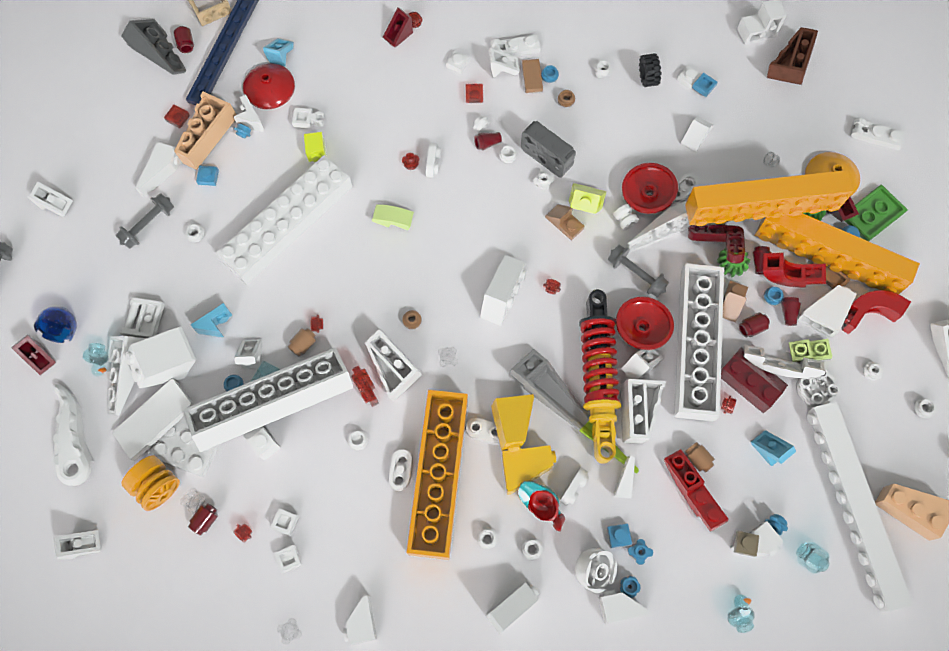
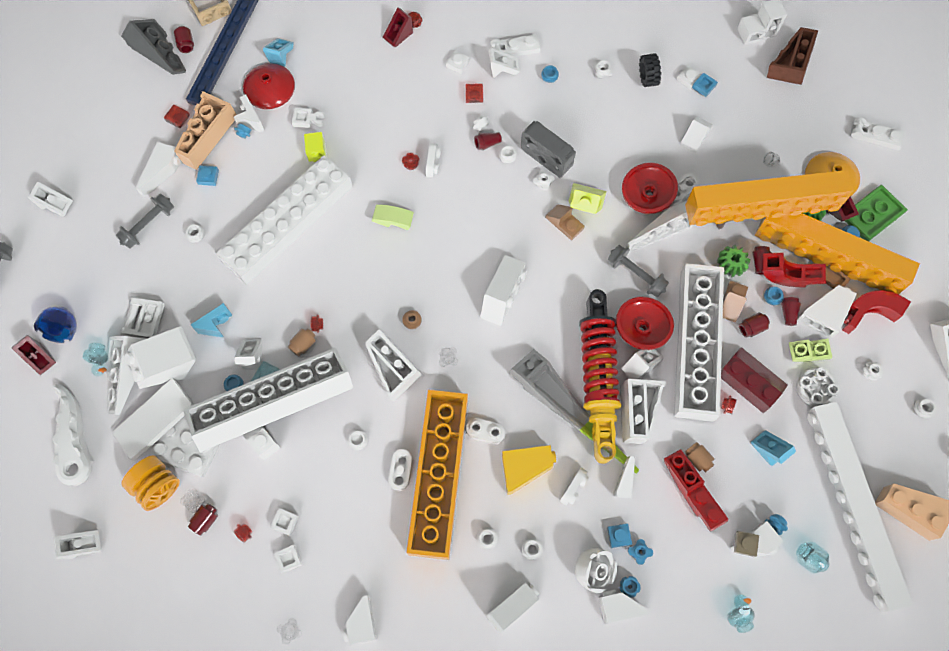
(364, 385): clear red plate -> none
(512, 420): yellow slope -> none
(532, 76): medium nougat tile -> none
(542, 503): red hair -> none
(552, 286): clear red plate -> none
(566, 94): medium nougat plate -> none
(625, 216): white wheel -> none
(730, 234): dark red beam -> none
(781, 367): white slope -> none

